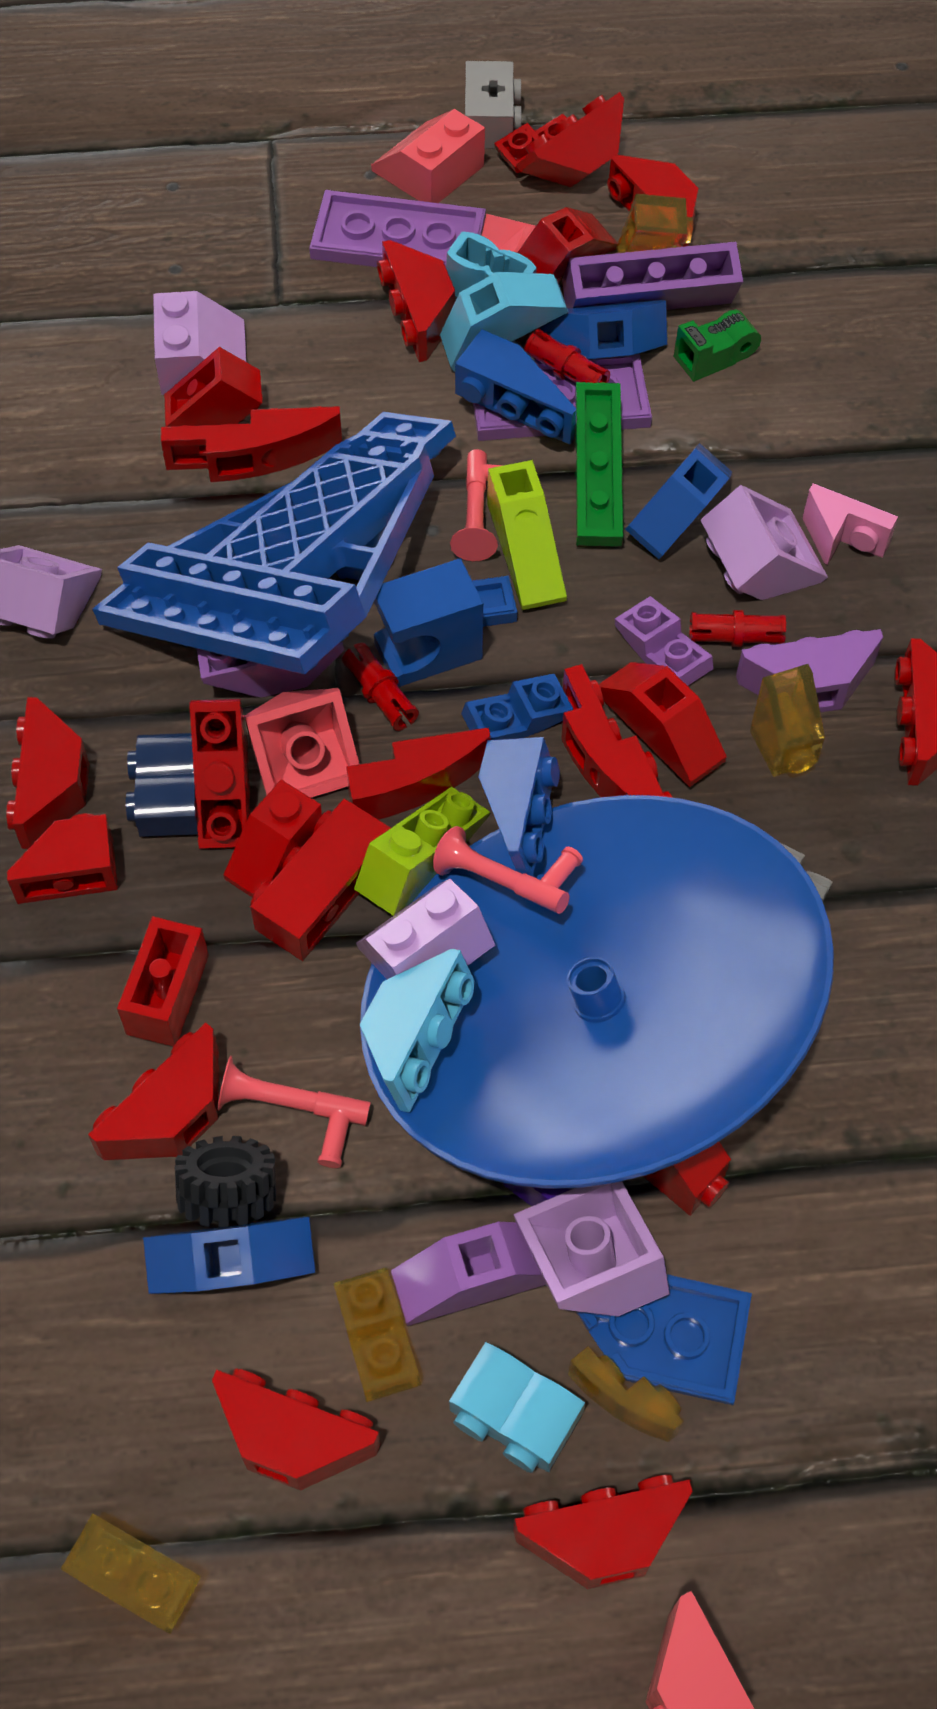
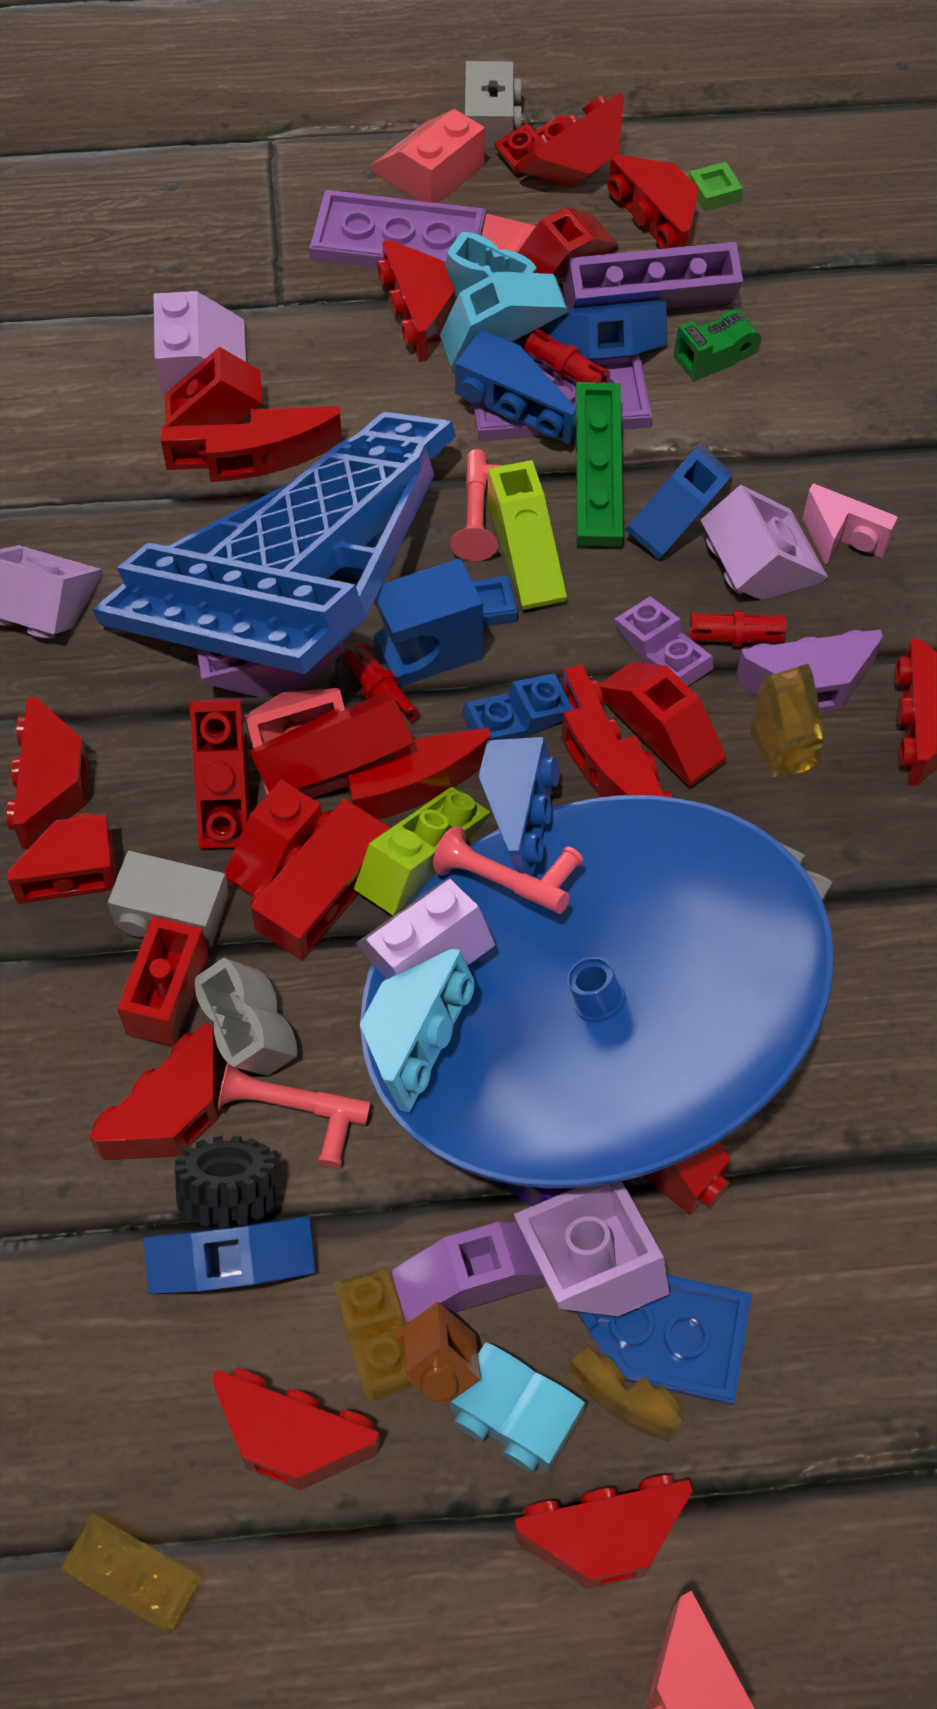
(163, 785): dark blue brick -> none
(167, 891): none -> light grey brick
(245, 1017): none -> light grey brick
(333, 743): none -> red slope
(433, 1363): none -> dark orange brick
(655, 224): clear yellow slope -> none
(716, 186): none -> bright green tile

